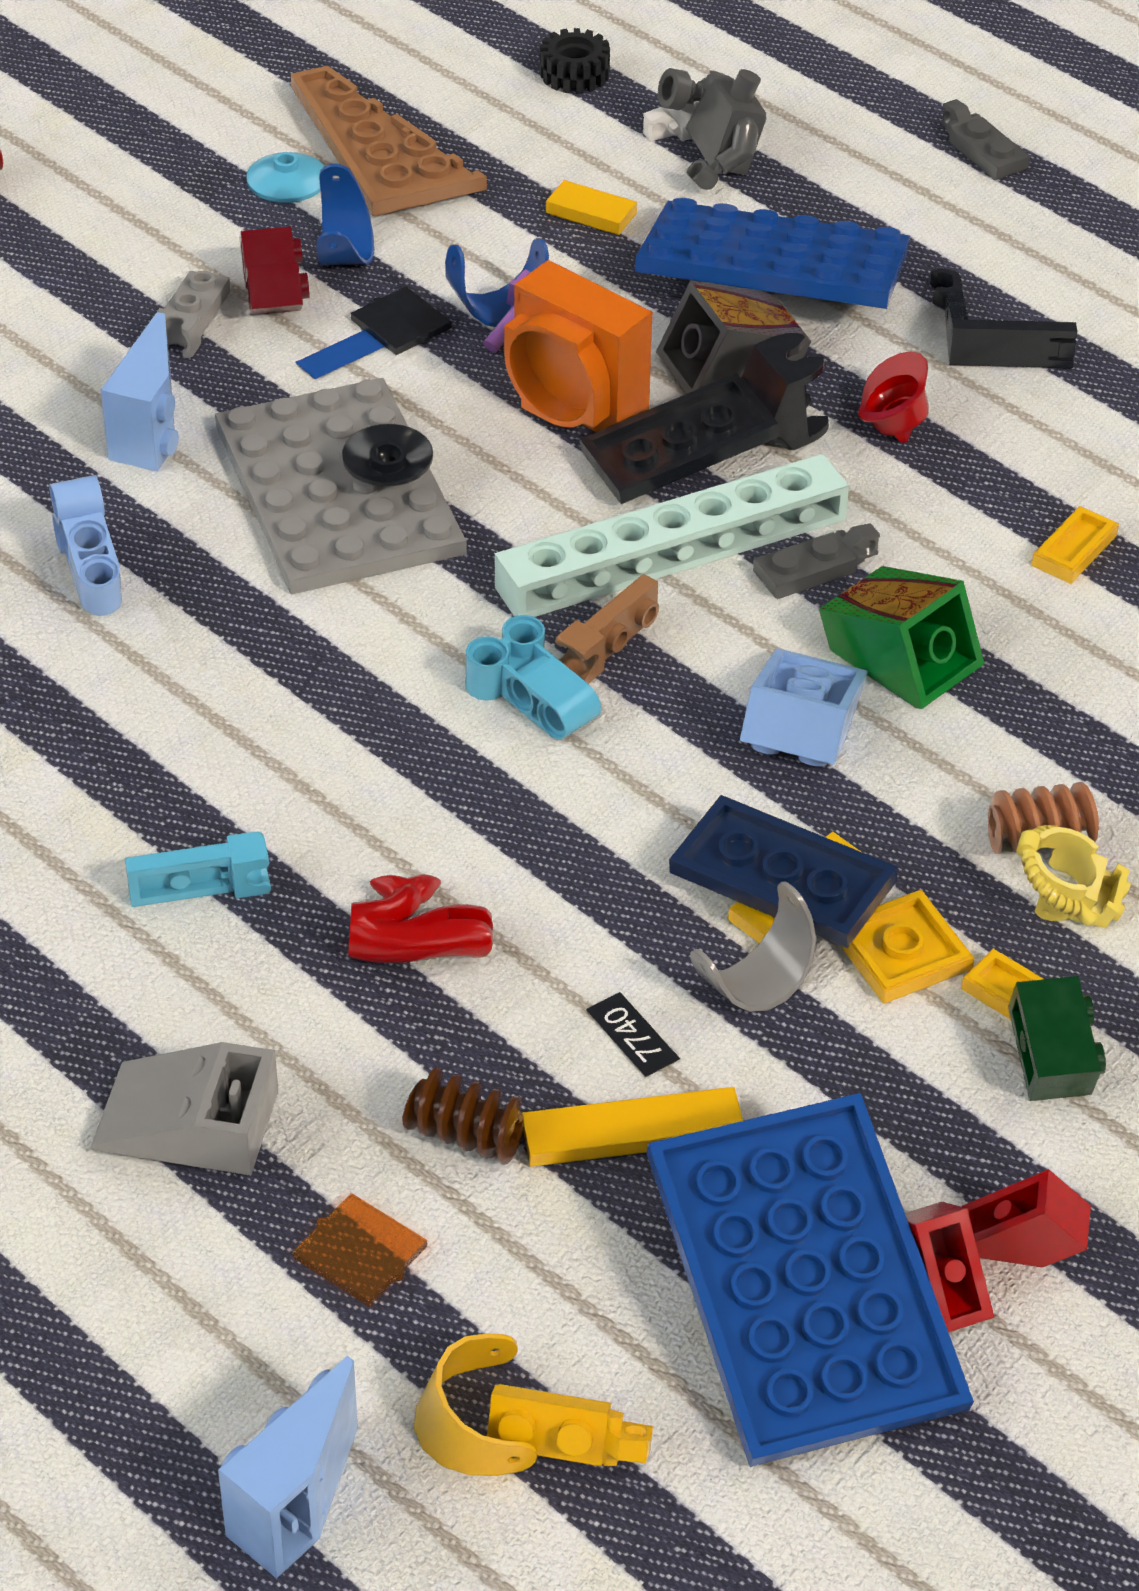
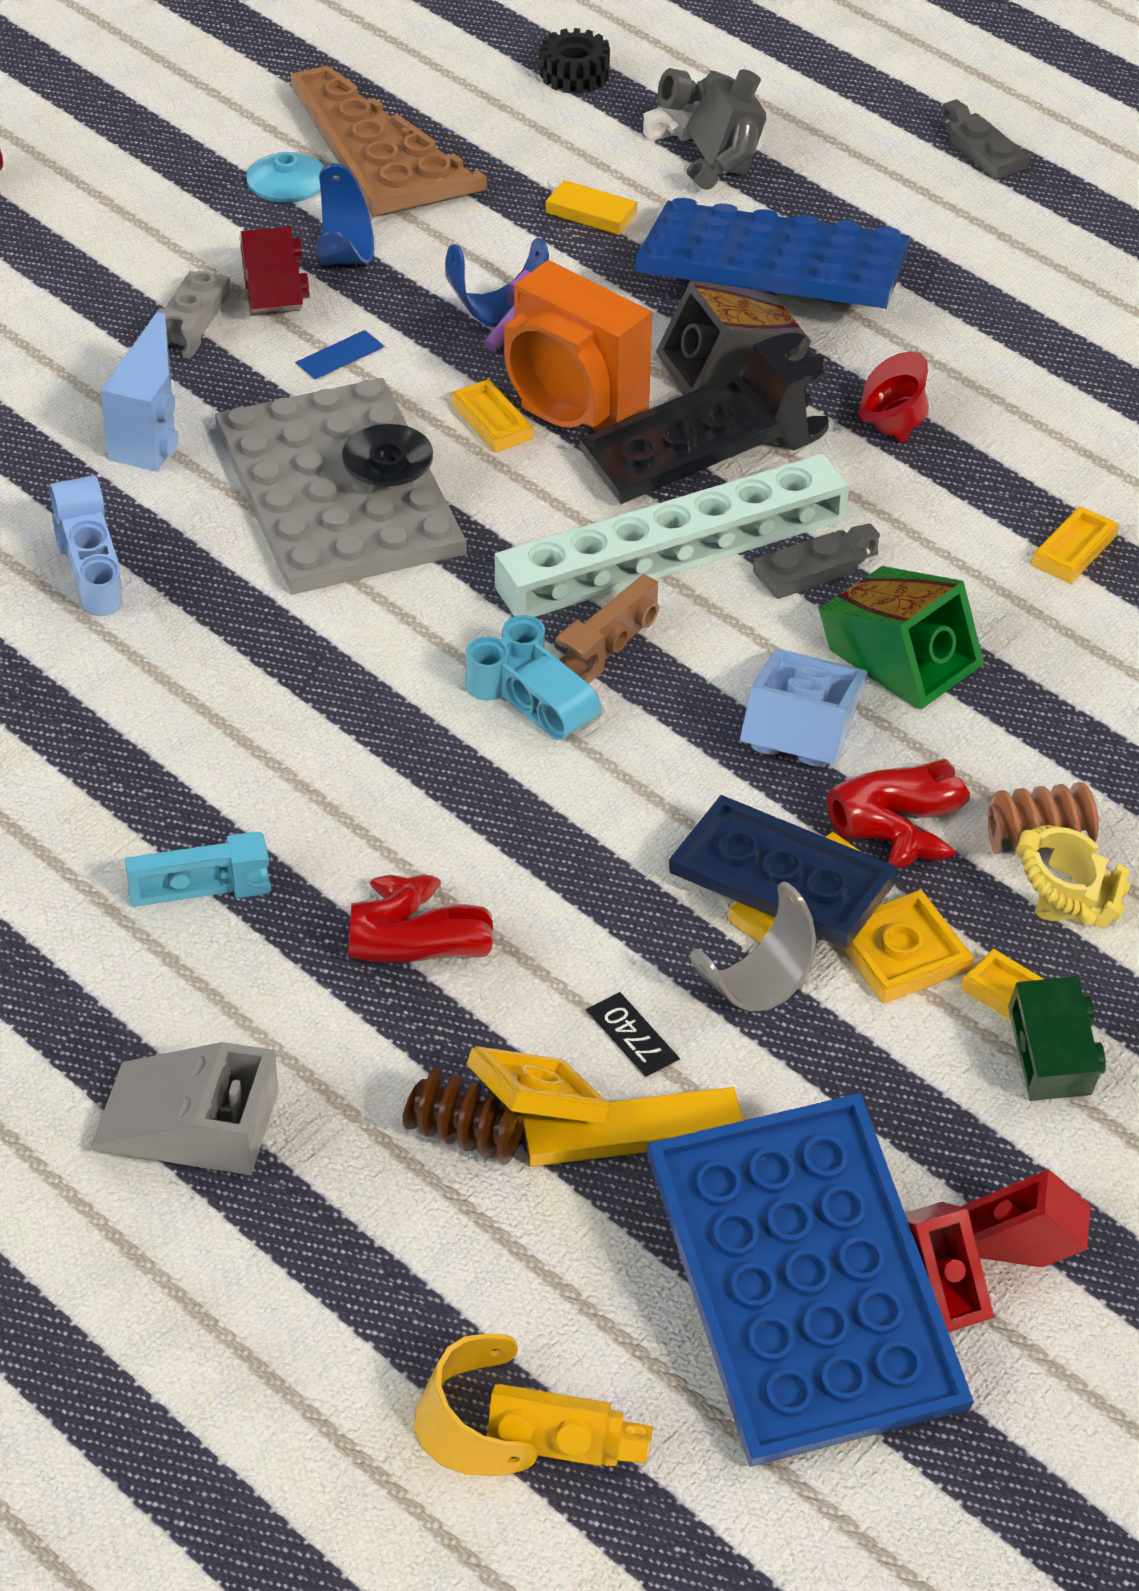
(287, 1475): light blue slope -> none
(360, 1249): clear orange piece -> none
(401, 320): black piece -> none
(492, 415): none -> yellow tile
(538, 1085): none -> yellow tile
(866, 804): none -> red piece
(999, 341): black hinge -> none

